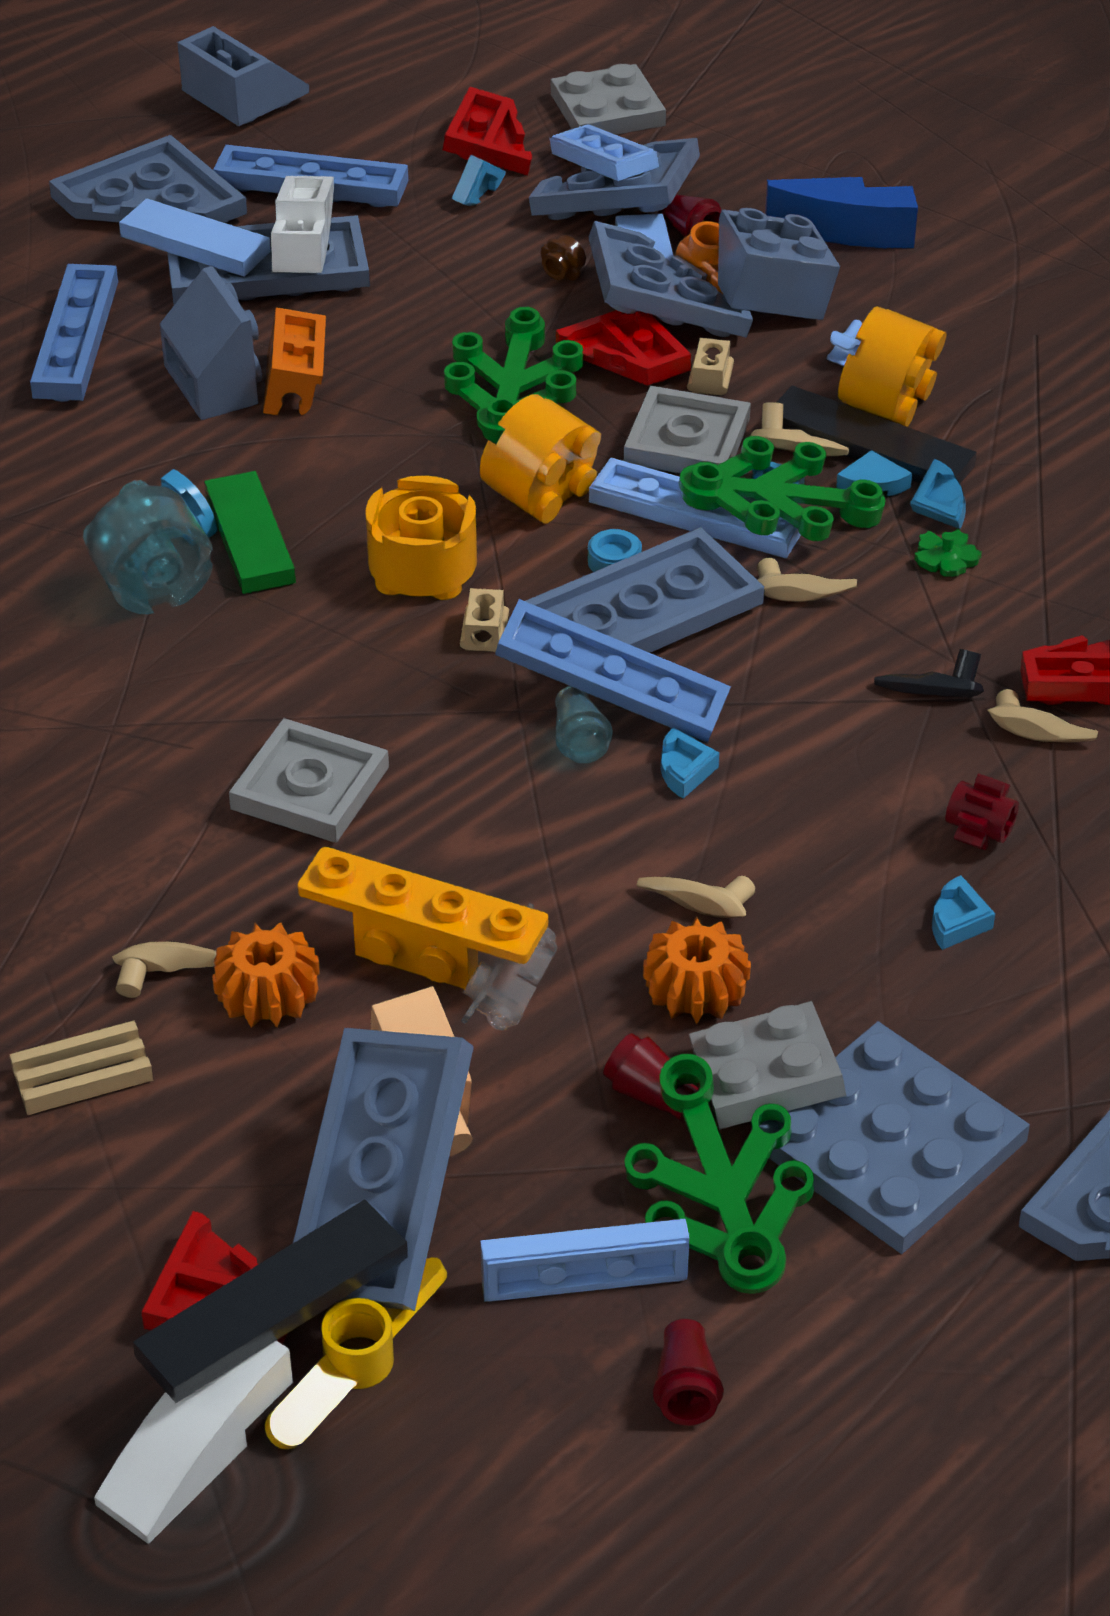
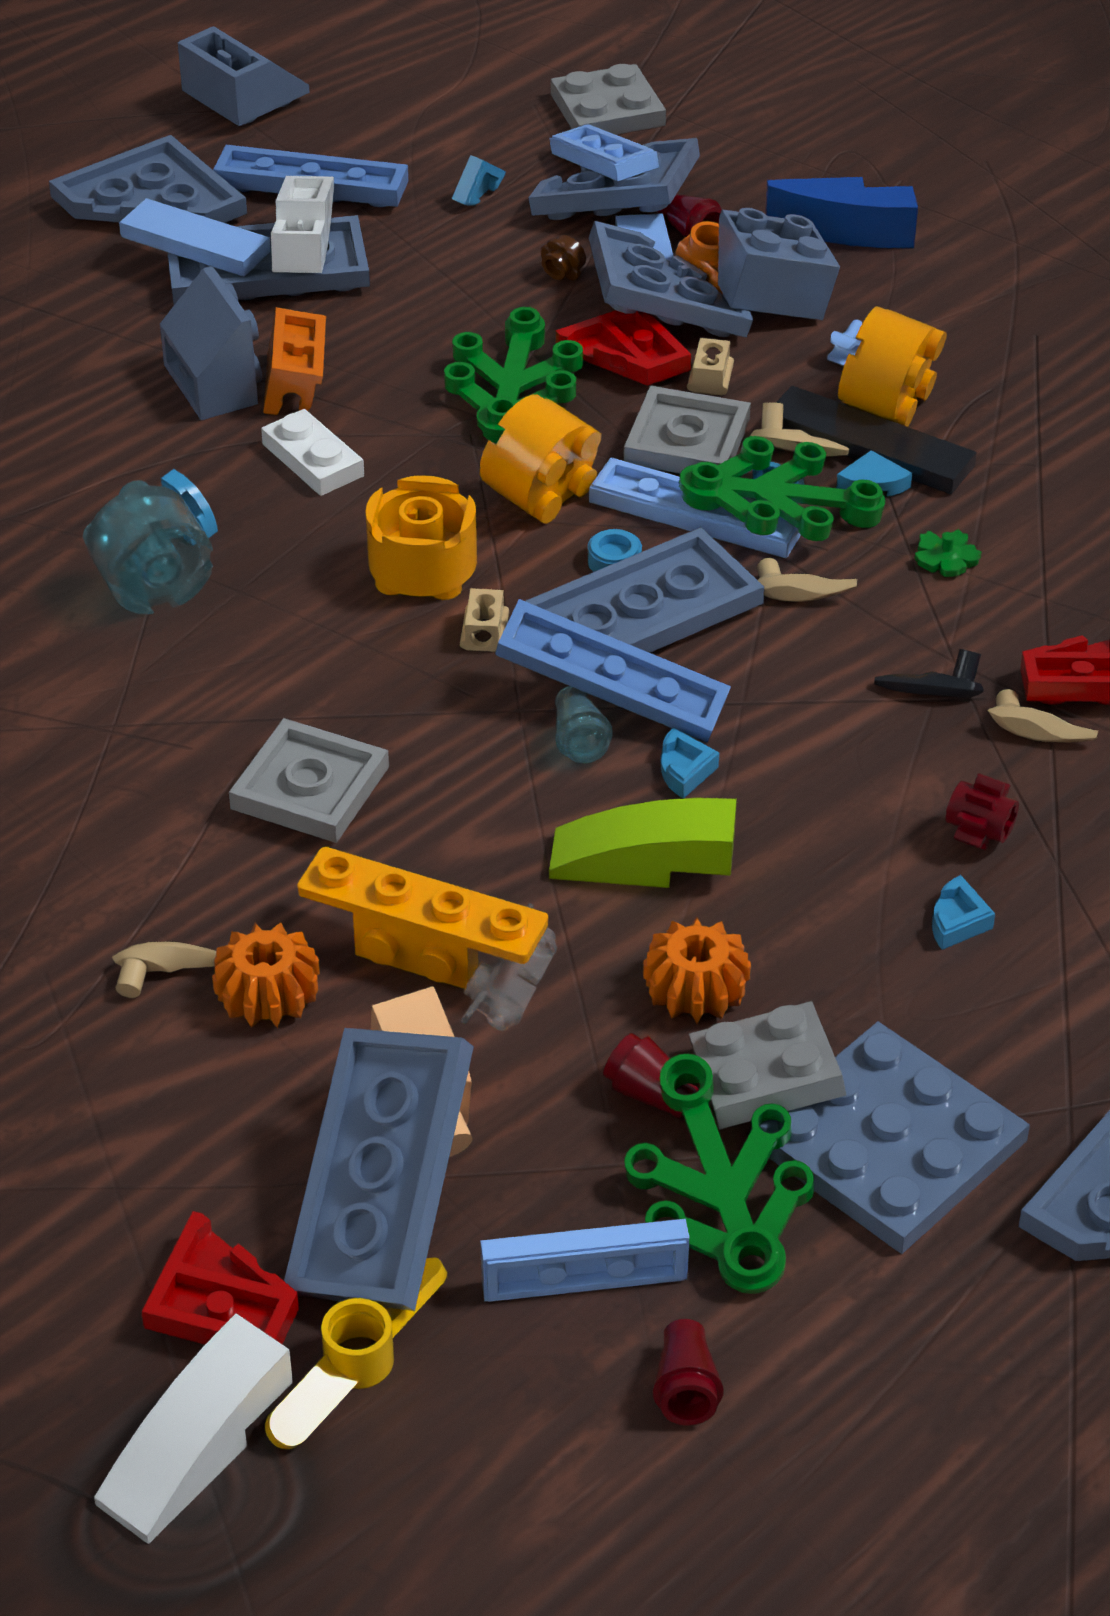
(74, 332): medium blue plate -> none
(79, 1059): tan tile -> none
(249, 532): green tile -> none
(269, 1300): black tile -> none
(312, 452): none -> white plate
(488, 130): red wing -> none
(647, 842): none -> lime slope
(704, 898): tan bar -> none
(940, 496): dark azure tile -> none

